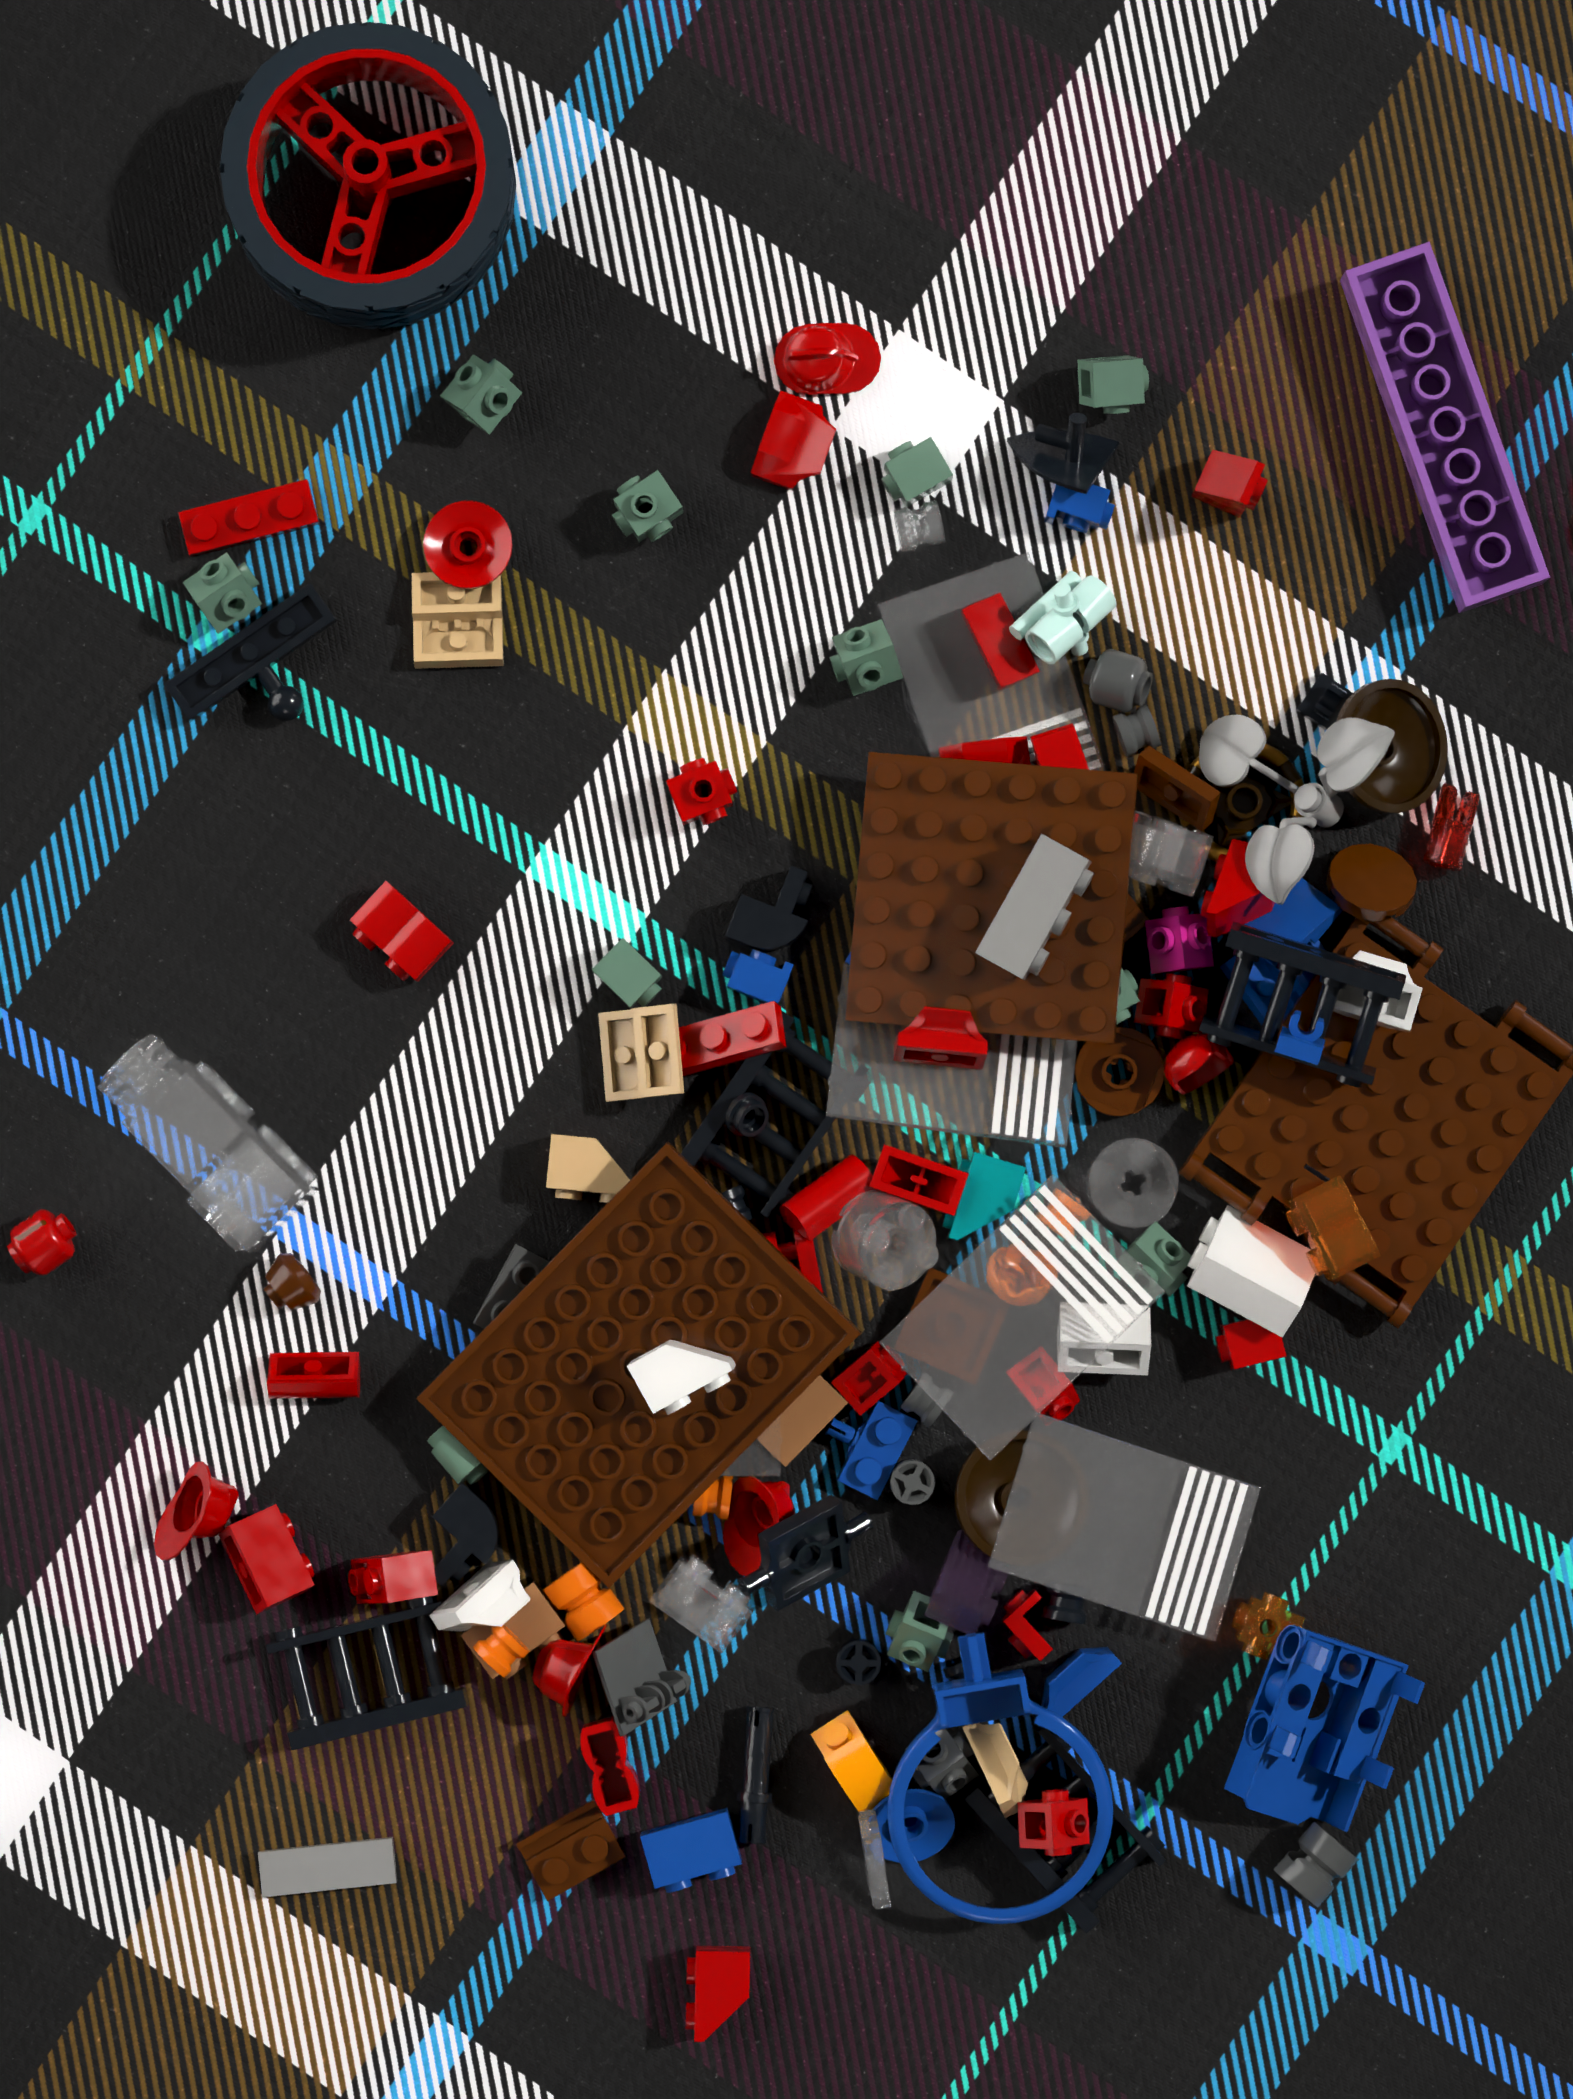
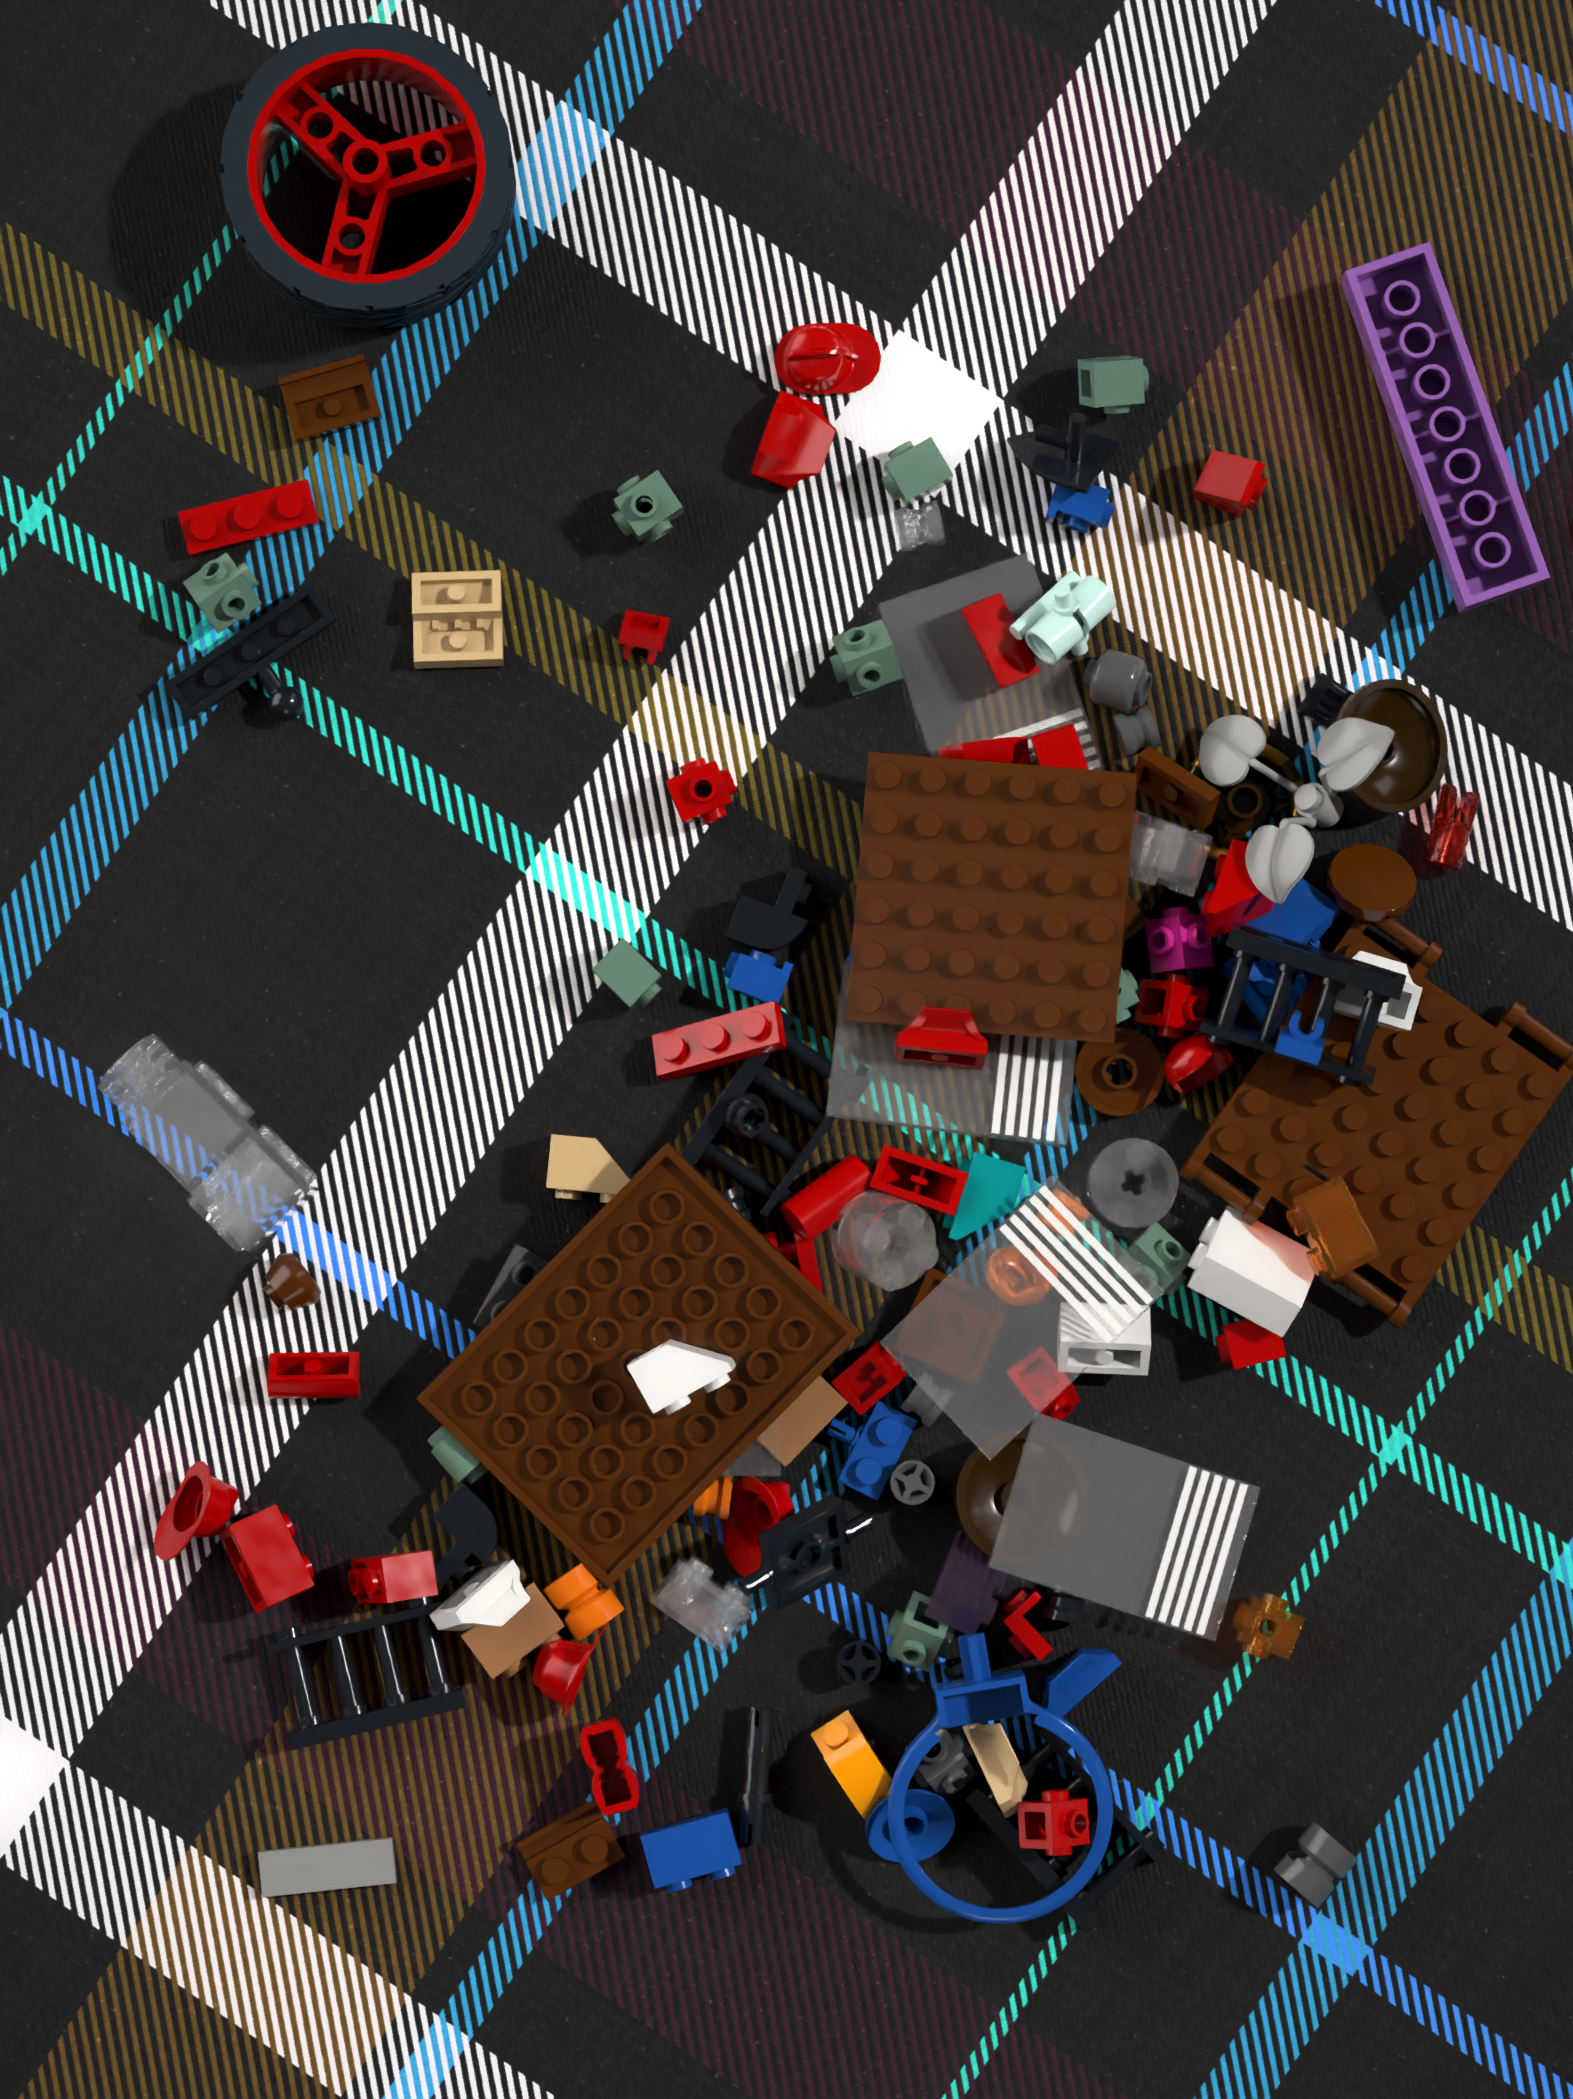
(42, 1242): red head -> none
(330, 398): none -> reddish brown plate
(401, 932): red brick -> none
(463, 523): red dish -> none
(482, 392): sand green brick -> none
(501, 1649): orange wheel -> none
(637, 1677): dark grey hinge -> none
(641, 1053): tan slope -> none
(643, 631): none -> red tile
(720, 1984): red slope -> none
(874, 1859): clear tile -> none
(1035, 908): light grey brick -> none
(1318, 1764): blue piece -> none

